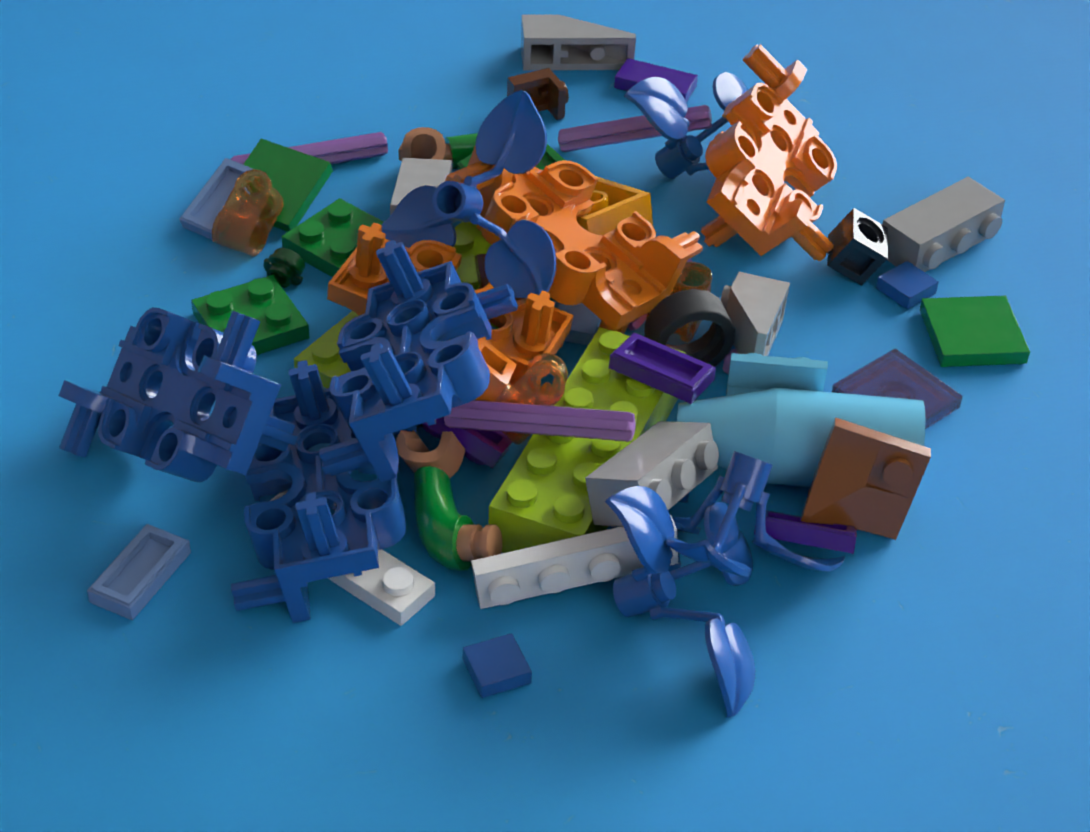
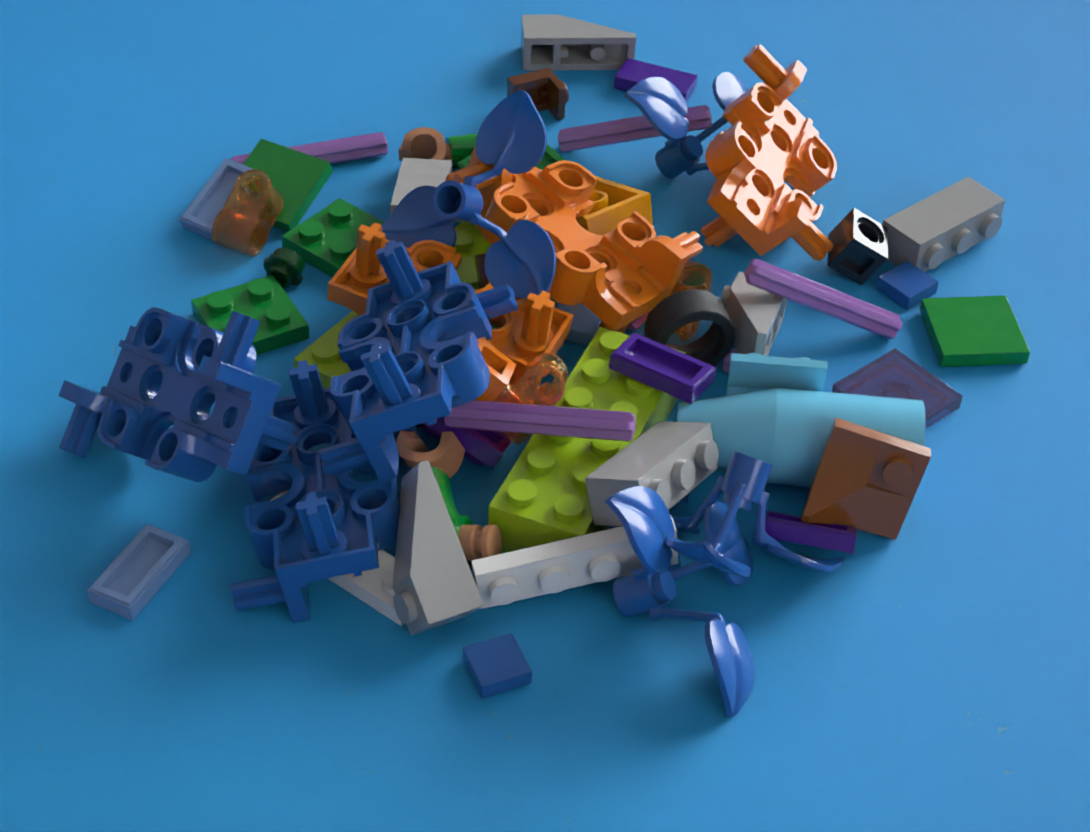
(430, 567): none -> light grey slope
(822, 298): none -> medium lavender axle

